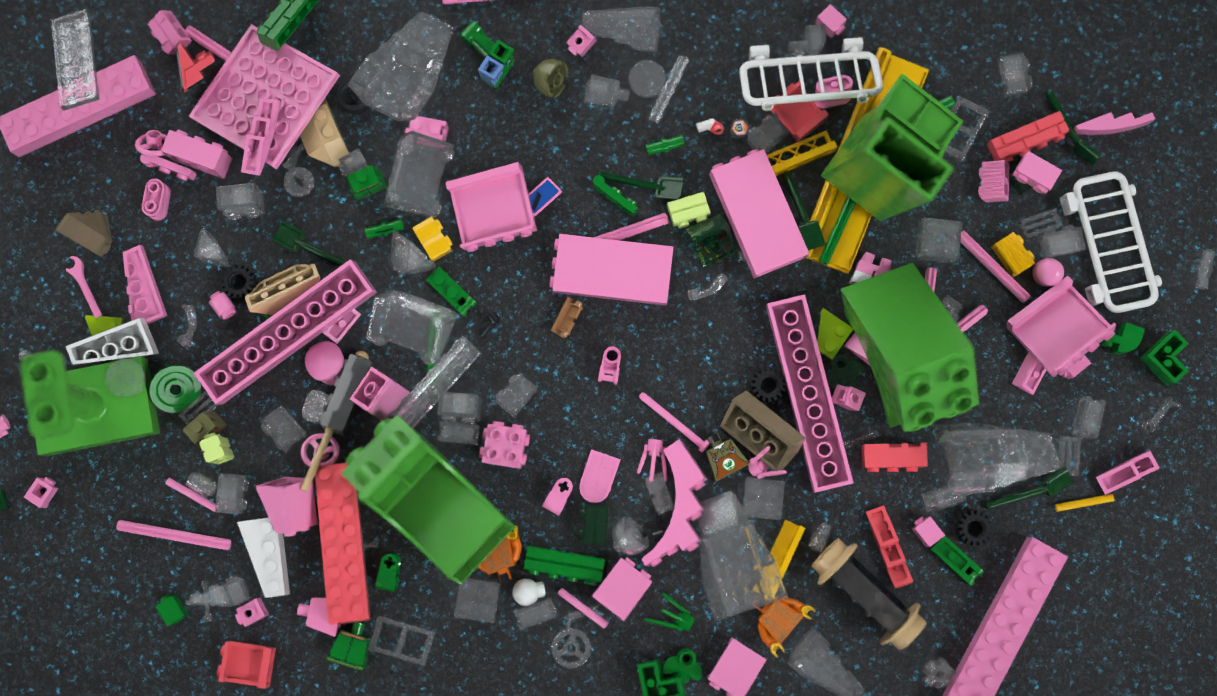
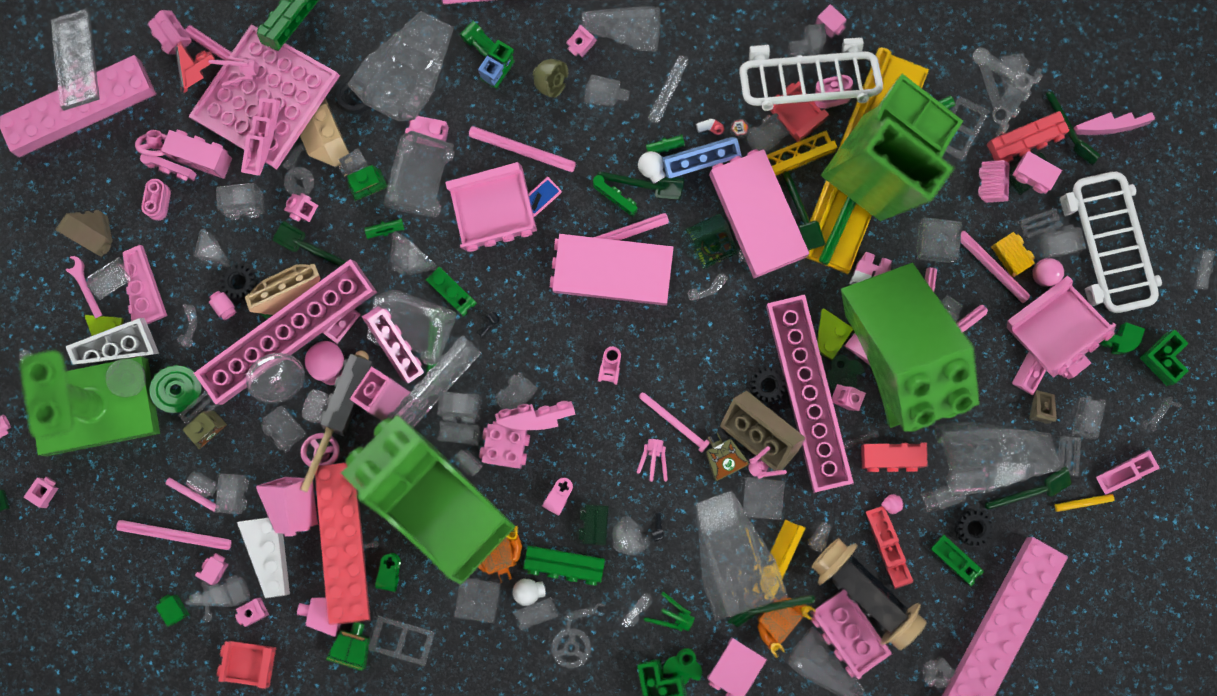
(108, 278): none -> clear bracket
(213, 569): none -> bright pink brick
(216, 449): yellowish green brick -> none
(246, 66): none -> bright pink plant
(274, 371): none -> clear dish
(300, 207): none -> bright pink brick
(392, 343): none -> bright pink brick
(432, 238): yellow brick -> none
(468, 463): none -> clear brick
(522, 149): none -> bright pink axle
(527, 419): none -> bright pink slope
(564, 321): medium nougat hinge -> none
(583, 608): bright pink bar -> none
(598, 476): bright pink window -> none
(623, 588): bright pink slope -> none
(642, 604): none -> clear wing
(647, 78): clear tile -> none
(651, 166): none -> white piece
(662, 499): clear hinge -> none
(687, 507): bright pink arch -> none
(688, 210): yellowish green brick -> none
(701, 157): none -> light blue brick
(742, 617): none -> dark green piece
(850, 634): none -> bright pink bracket
(892, 504): none -> bright pink plate
(927, 531): bright pink brick -> none
(1014, 93): none -> clear plate
(1043, 407): none -> dark tan slope

